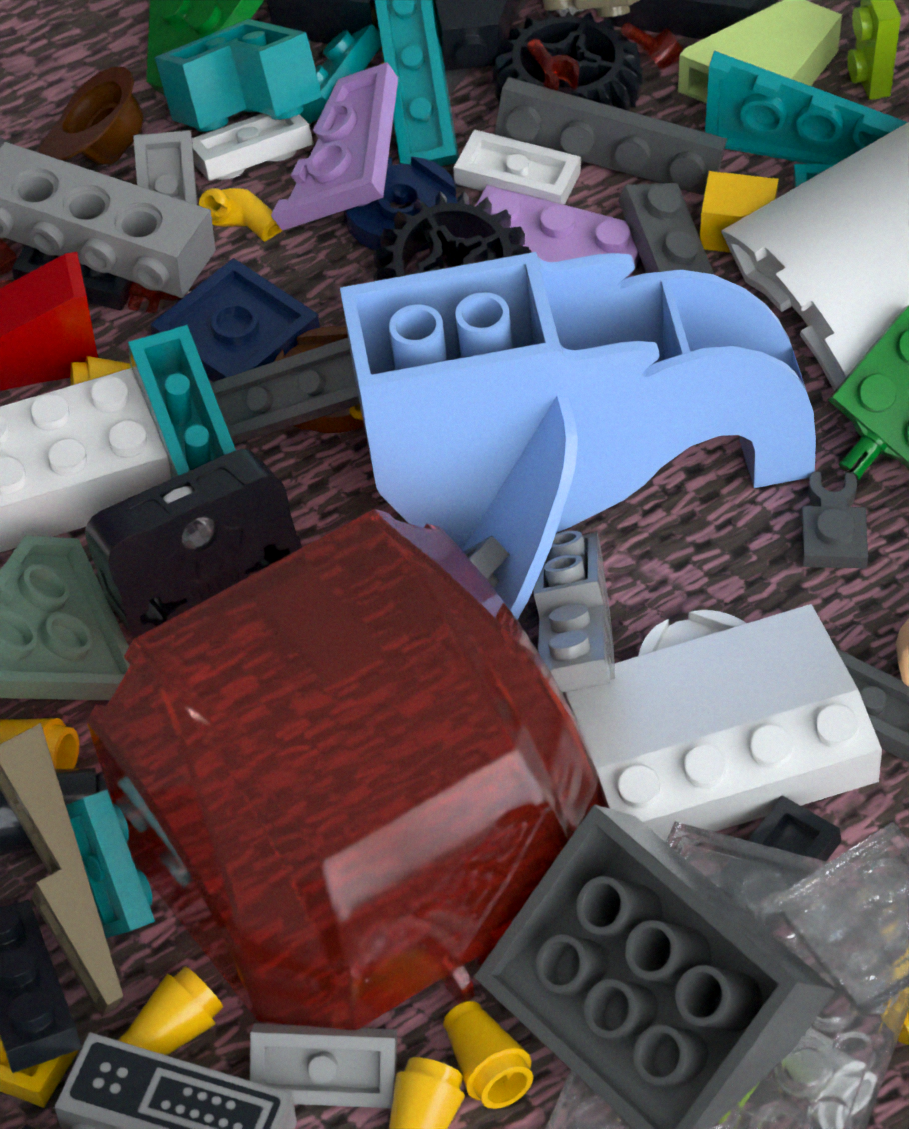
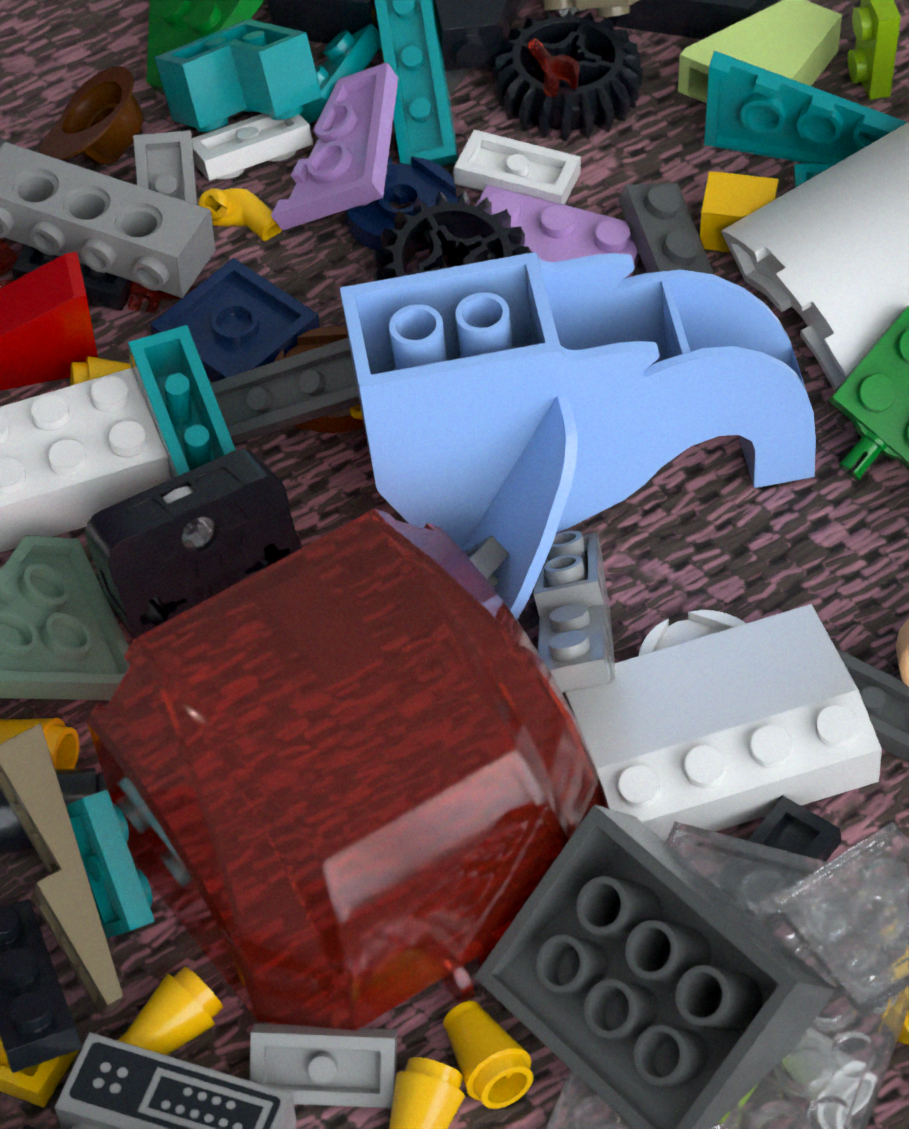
(609, 135): dark grey plate -> none
(663, 48): clear red hand -> none
(831, 529): dark grey plate -> none

